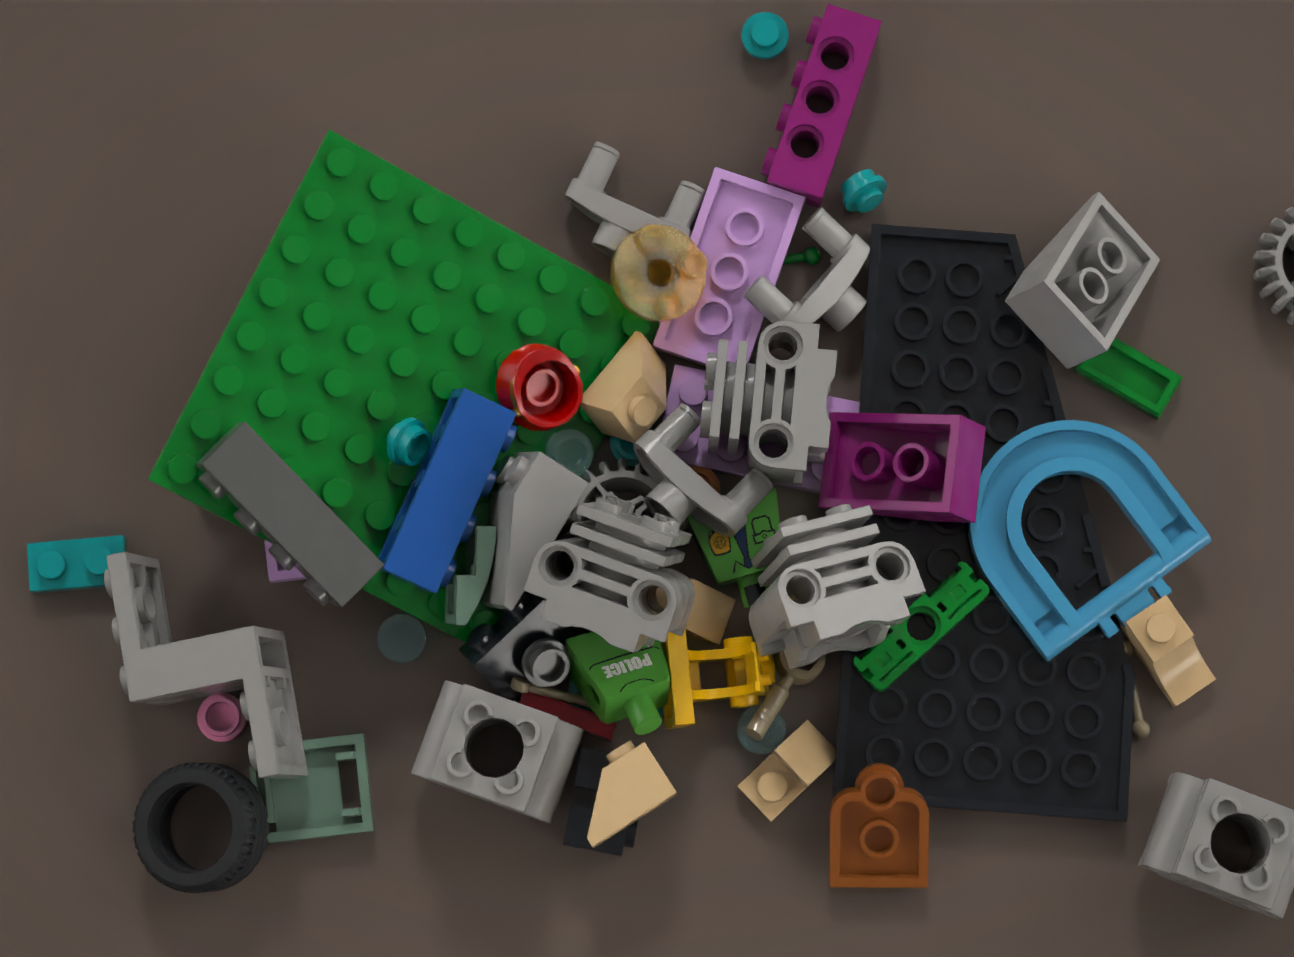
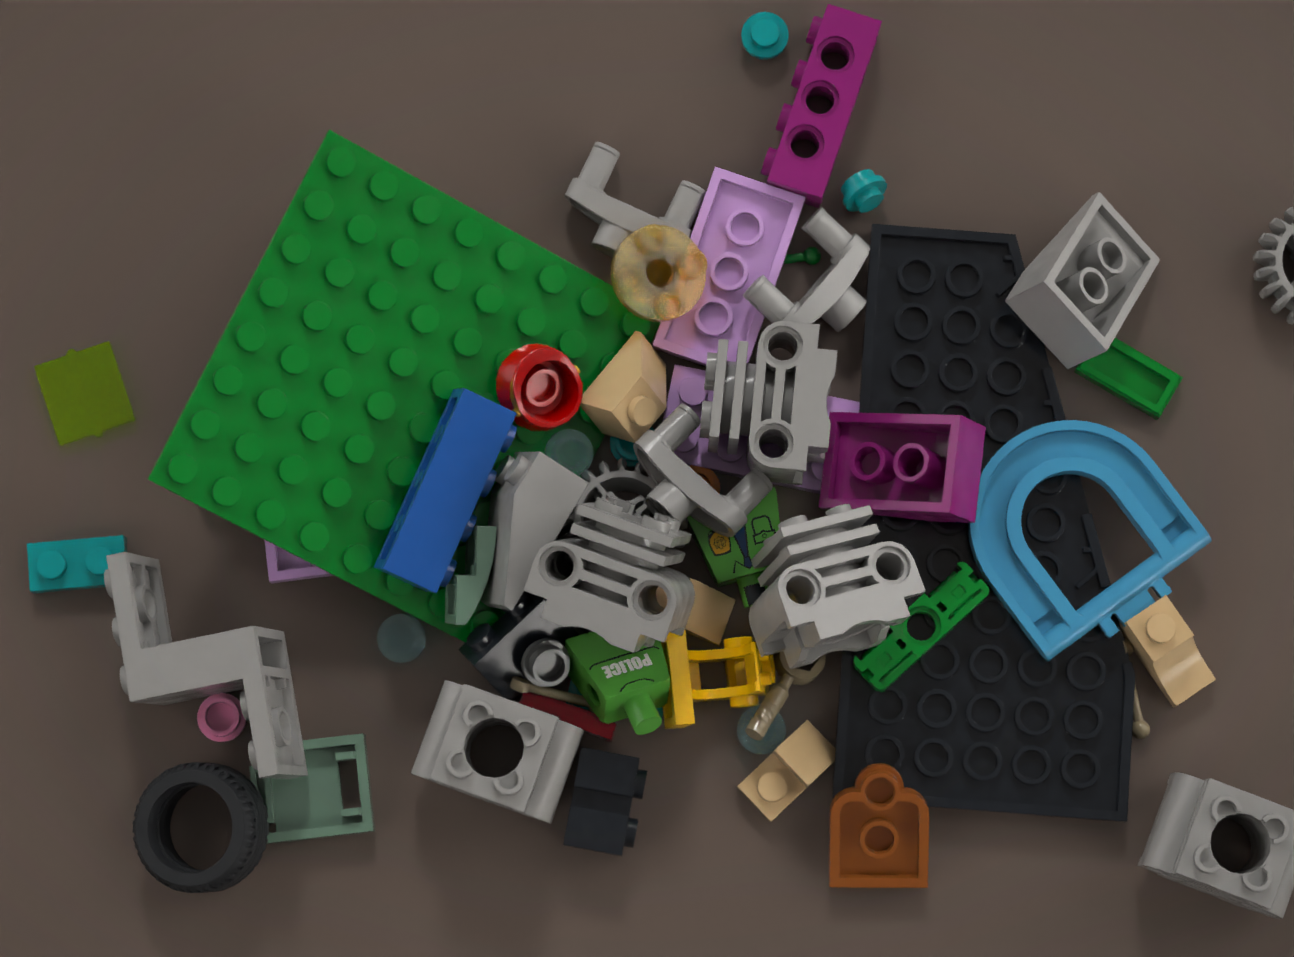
(85, 393): none -> clear neon green piece
(289, 515): dark grey brick -> none
(408, 442): teal plate -> none
(627, 791): tan slope -> none

